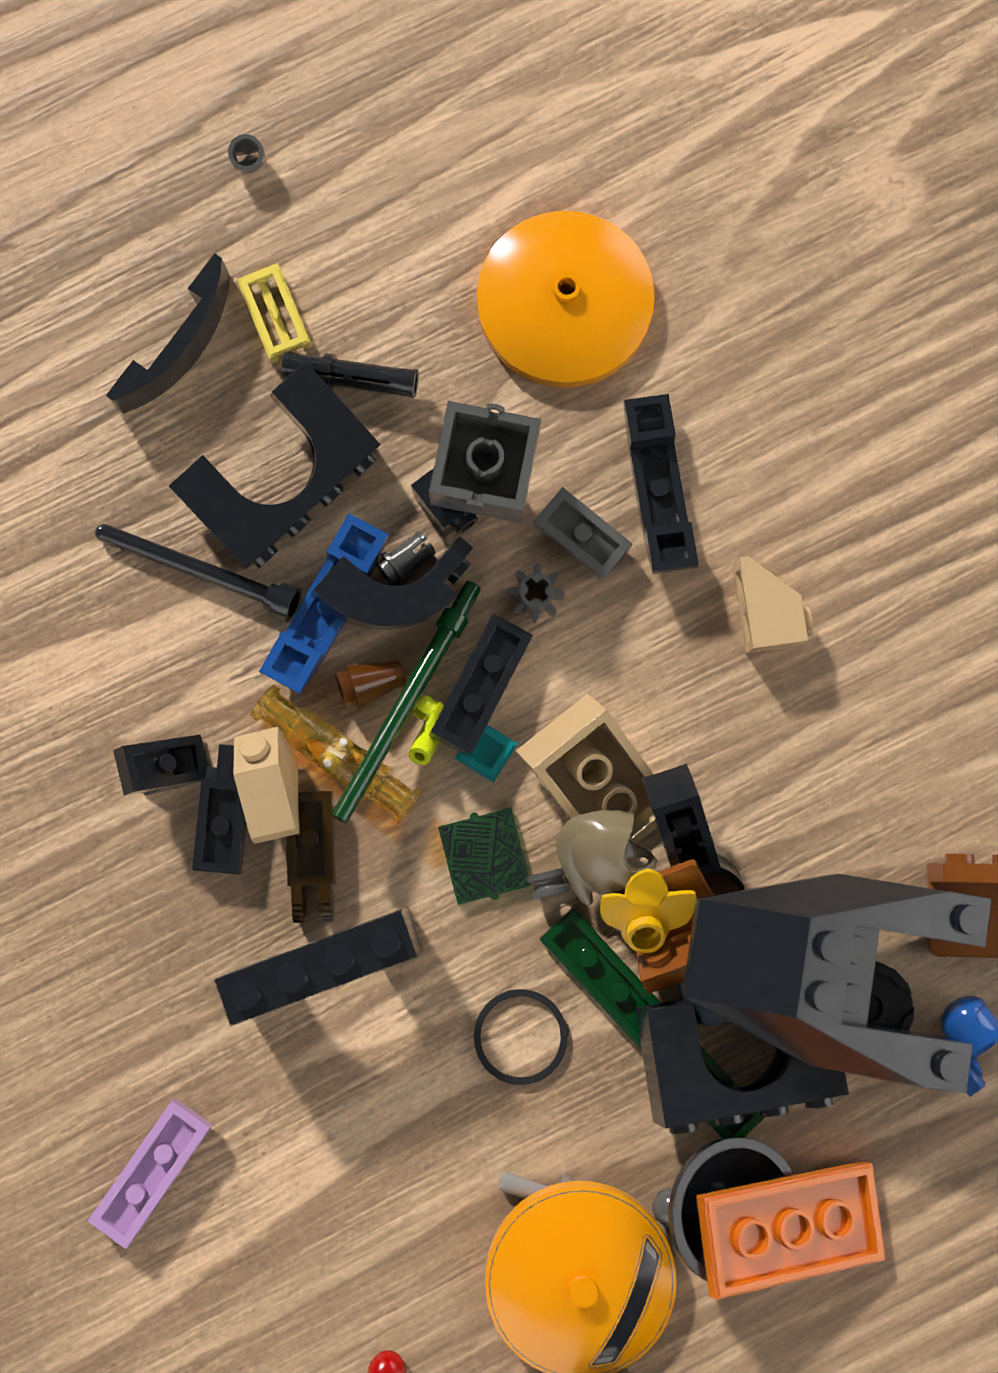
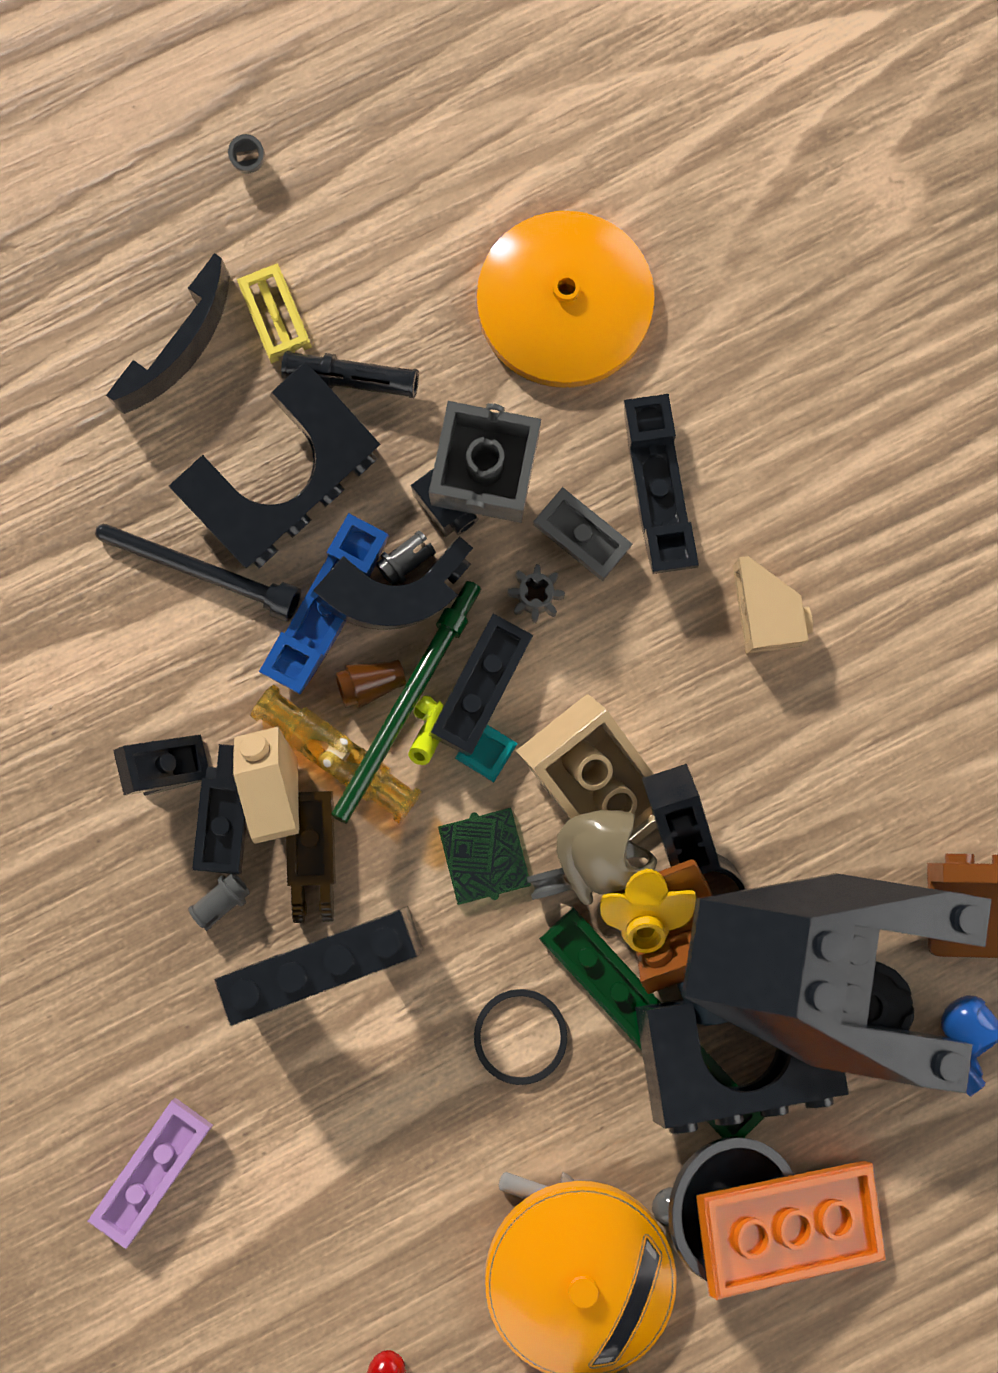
(219, 901): none -> dark grey pin

